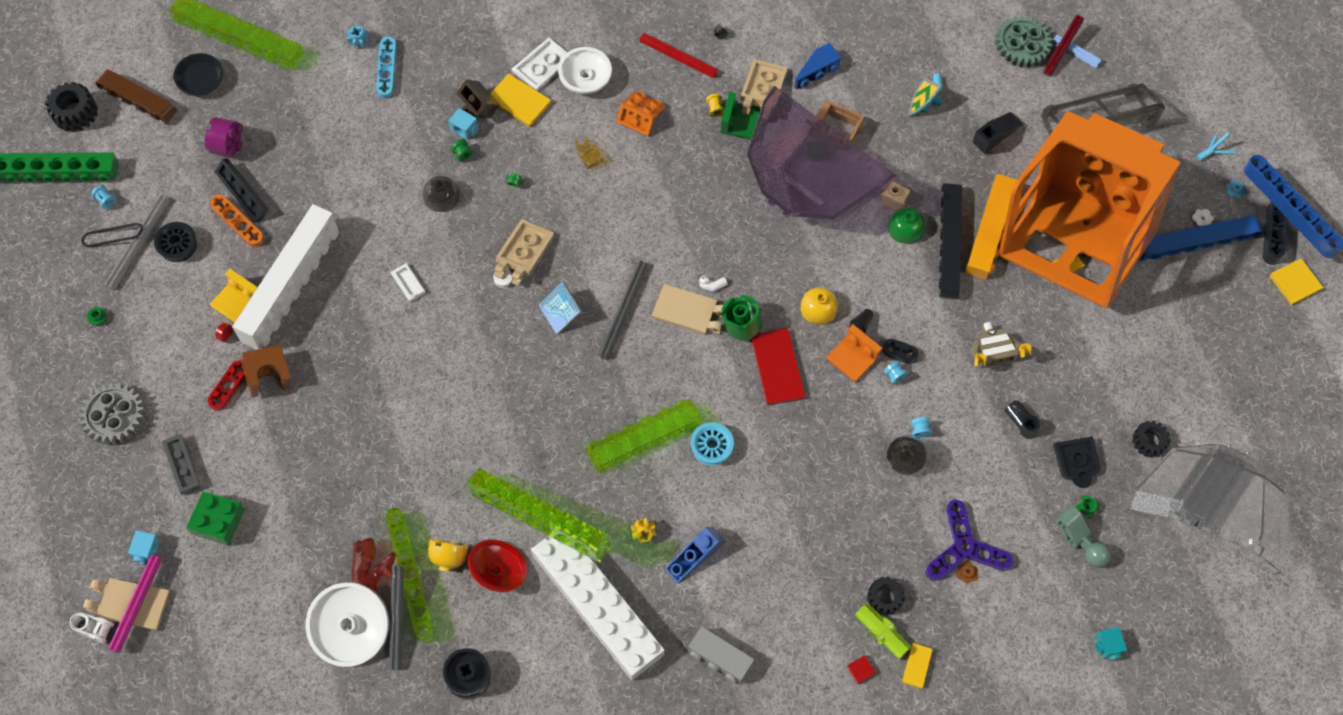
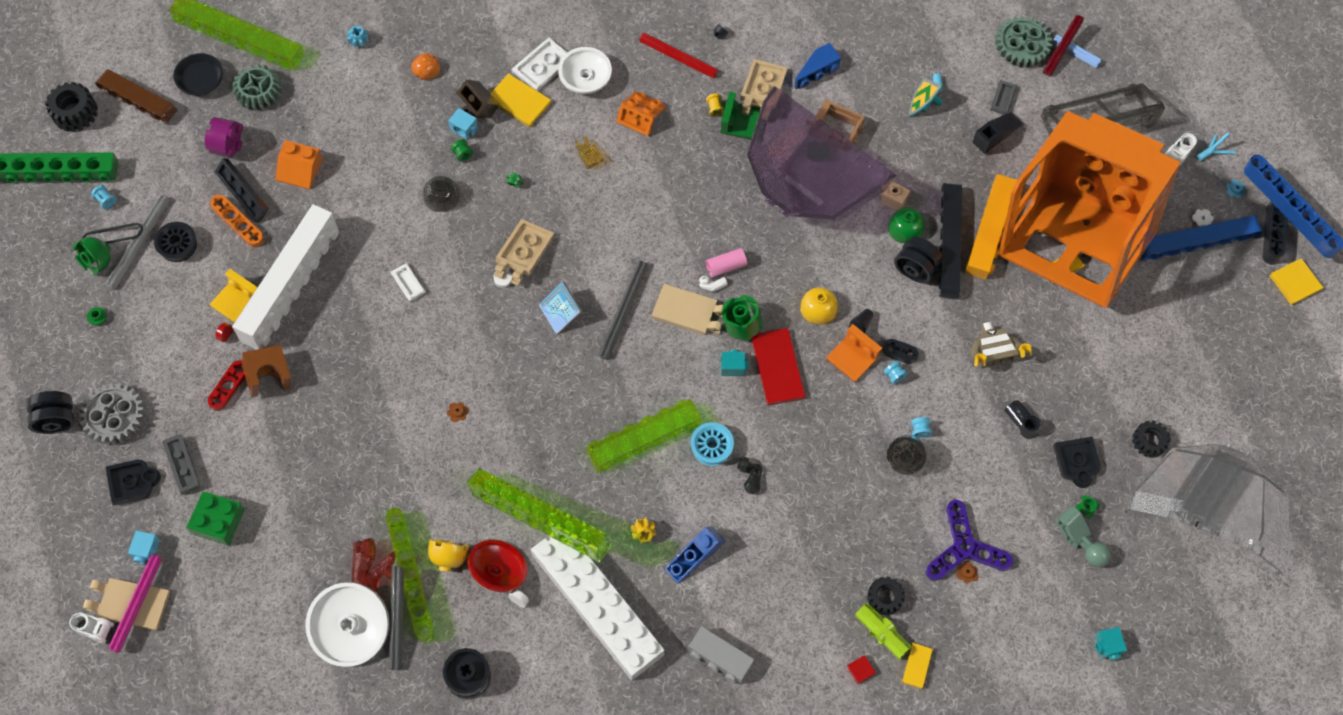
(50, 412): none -> black wheel
(90, 251): none -> green cylinder
(131, 481): none -> black plate
(251, 96): none -> sand green gear
(298, 164): none -> orange slope
(386, 67): medium azure beam -> none
(425, 66): none -> orange hair
(456, 416): none -> dark orange plant
(518, 598): none -> white tile
(726, 262): none -> bright pink pin
(733, 363): none -> teal brick
(752, 484): none -> pearl dark grey piece
(918, 259): none -> black wheel
(1003, 97): none -> dark grey tile
(1181, 151): none -> white piece

